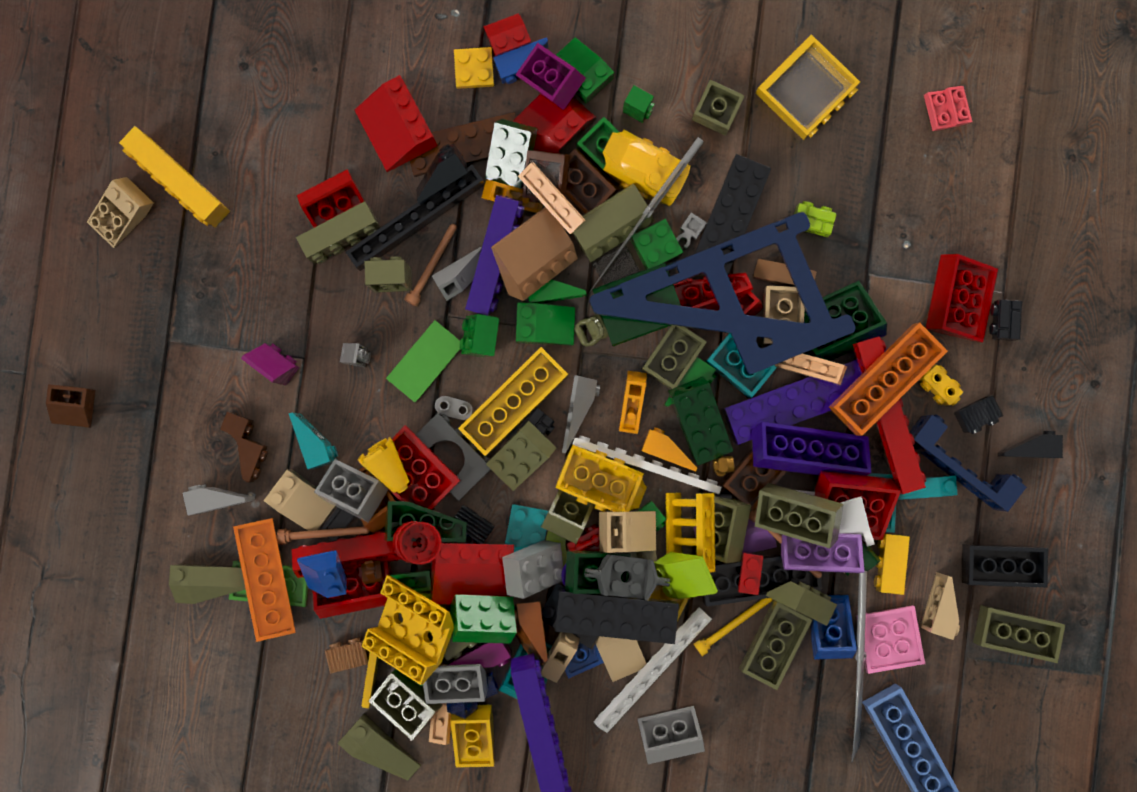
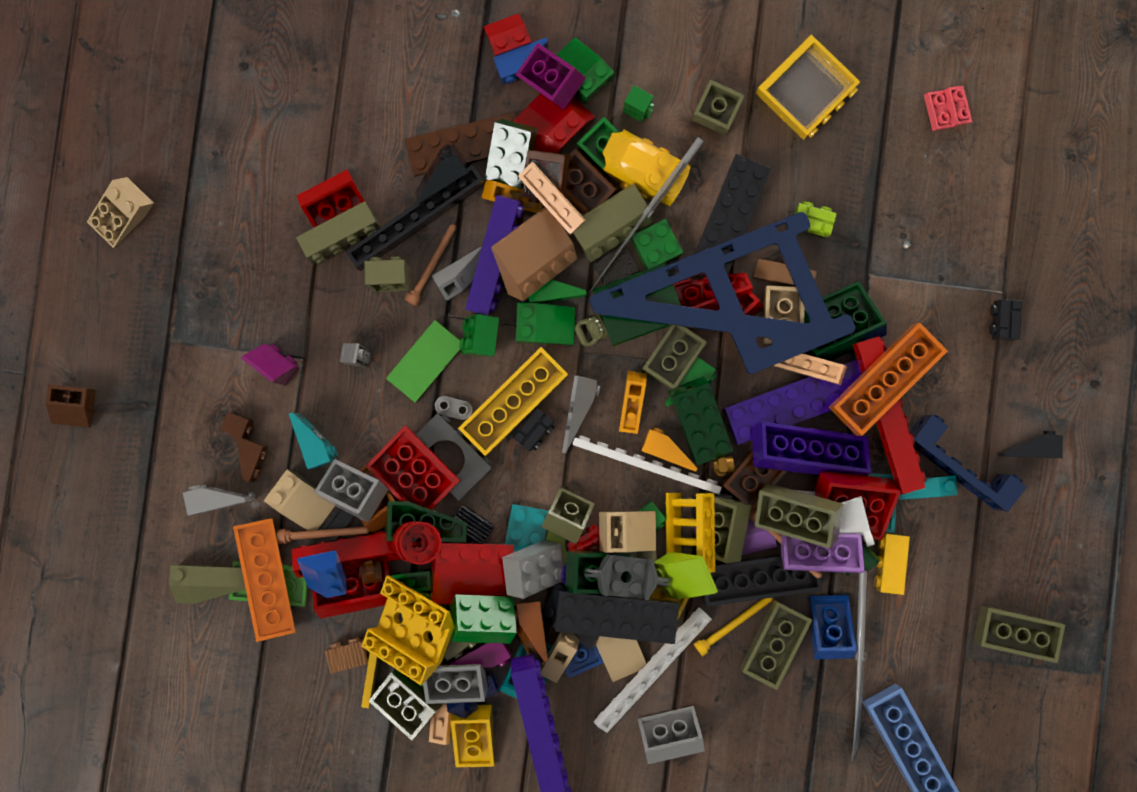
(173, 178): yellow brick -> none
(376, 748): olive wedge -> none
(386, 465): yellow cone -> none
(395, 124): red slope -> none
(473, 67): yellow plate -> none
(521, 456): olive brick -> none
(601, 481): yellow slope -> none
(692, 228): light grey plate -> none
(731, 367): teal brick -> none
(750, 573): red plate -> none
(804, 600): olive slope -> none
(892, 640): bright pink plate -> none
(941, 387): yellow brick -> none
(941, 609): tan slope -> none
(961, 297): red slope -> none
(978, 414): black brick -> none
(1005, 565): black brick -> none

